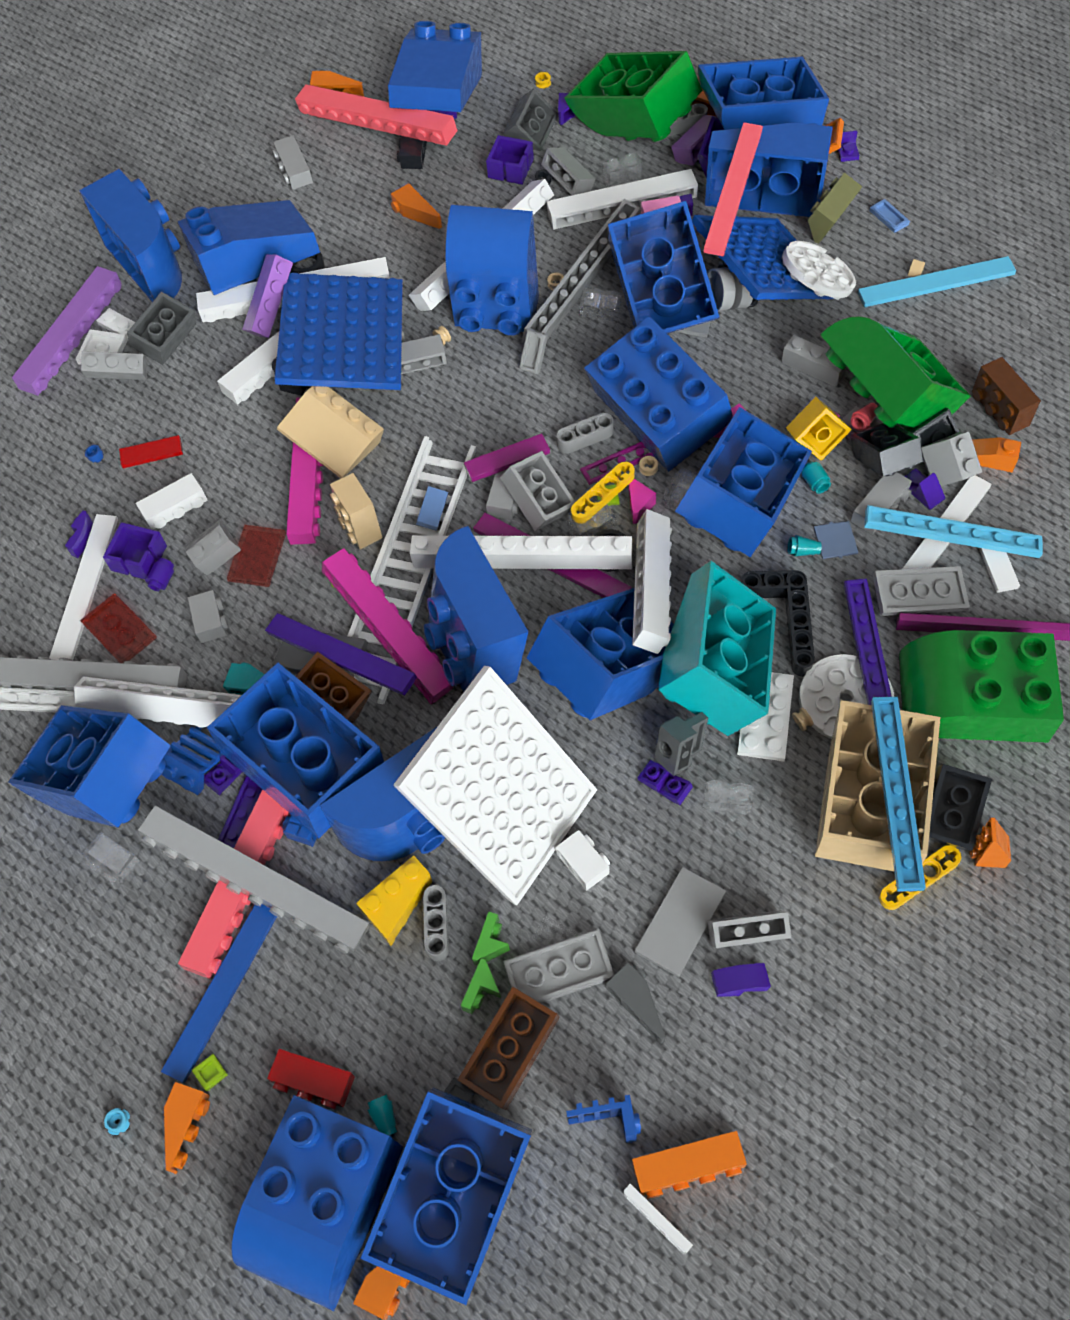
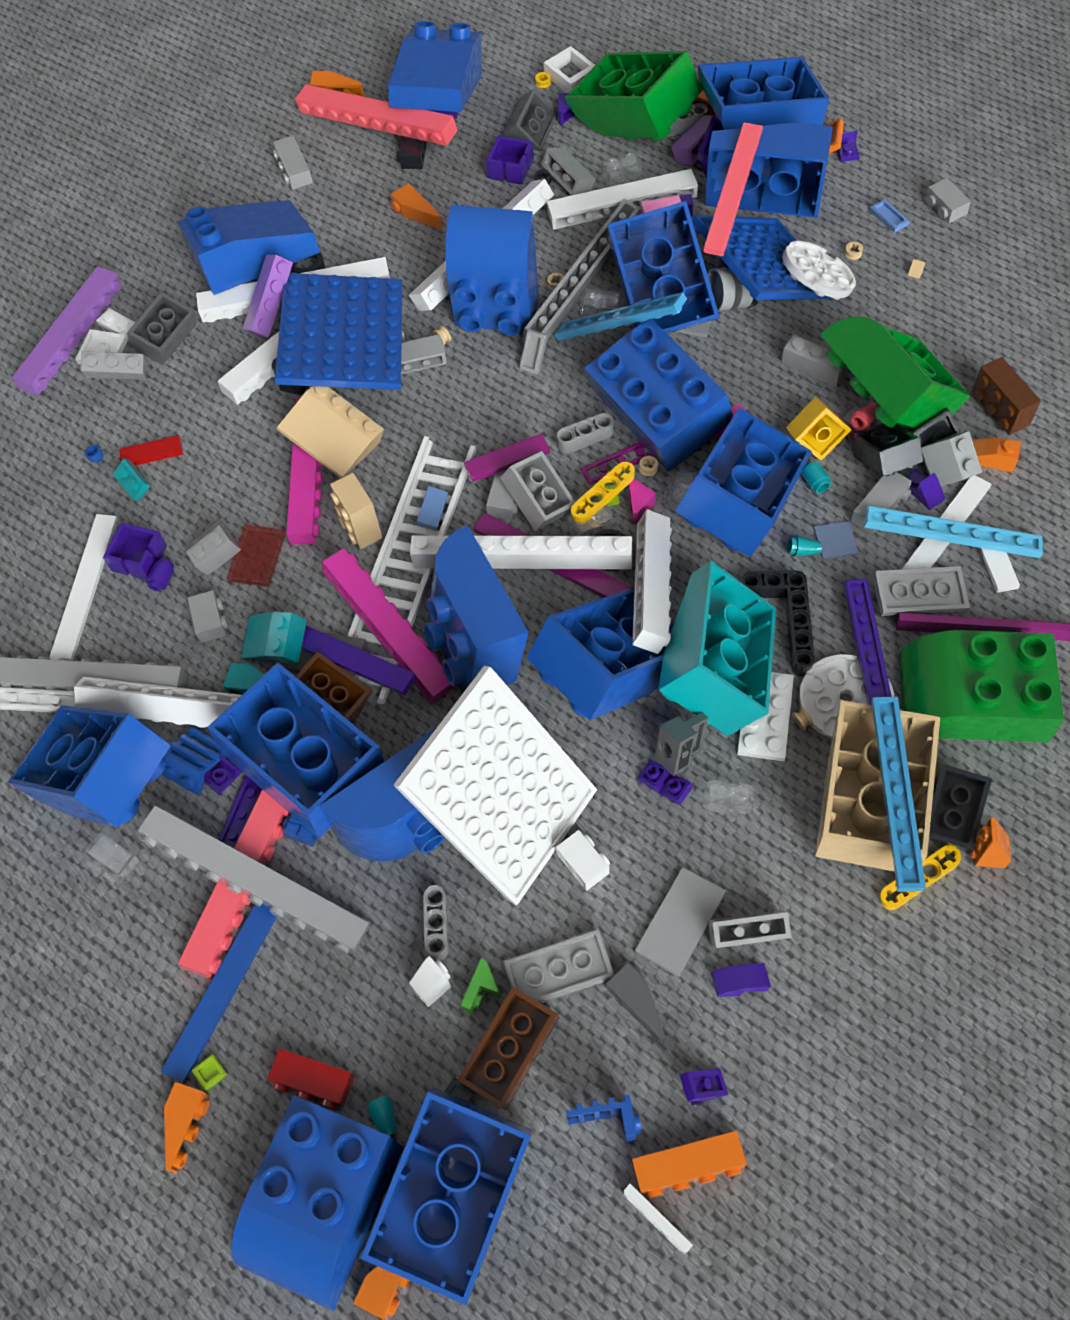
(82, 527): dark purple slope -> none
(112, 1116): medium azure plate -> none
(118, 629): clear red tile -> none
(131, 479): none -> teal plate
(135, 232): blue brick -> none
(171, 502): white brick -> none
(274, 637): none -> teal slope
(395, 898): yellow wedge -> none
(430, 981): none -> white slope
(487, 946): bright green slope -> none
(563, 58): none -> white window
(622, 316): none -> dark azure plate
(703, 1085): none -> dark purple slope
(832, 205): olive slope -> none
(855, 246): none -> tan bush
(936, 281): medium azure tile -> none
(947, 200): none -> light grey brick

